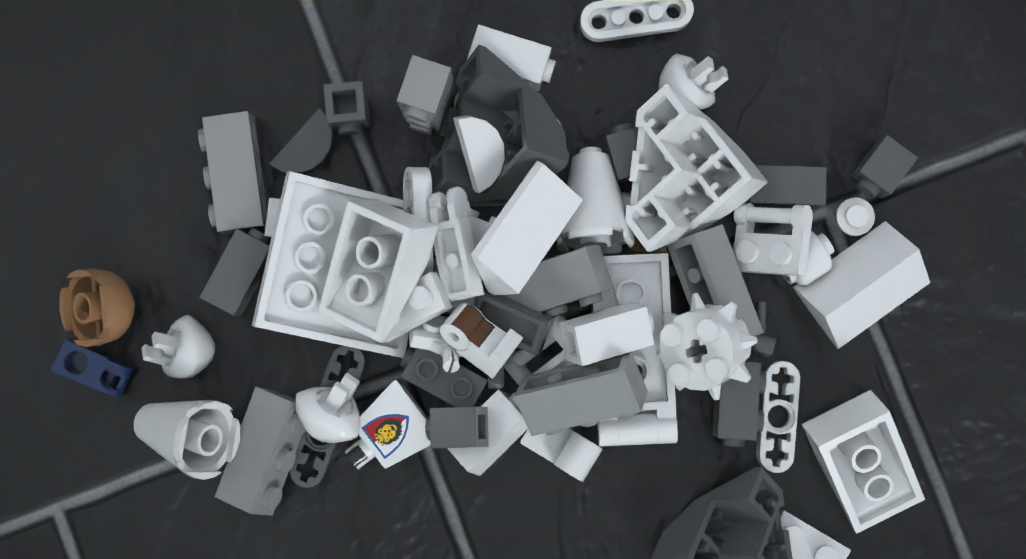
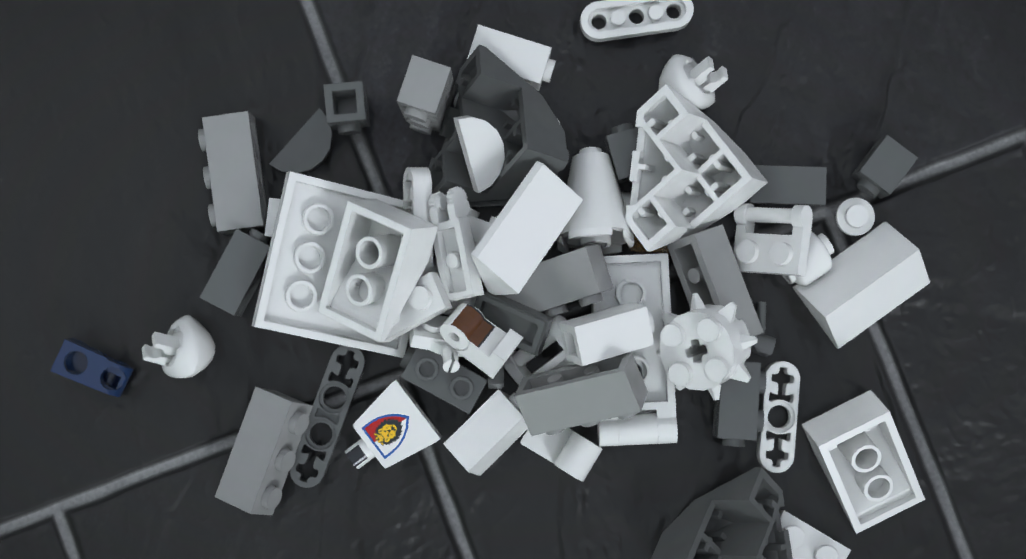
(96, 306): medium nougat cylinder -> none
(190, 434): white cone -> none
(330, 411): white piece -> none
(457, 427): dark grey brick -> none

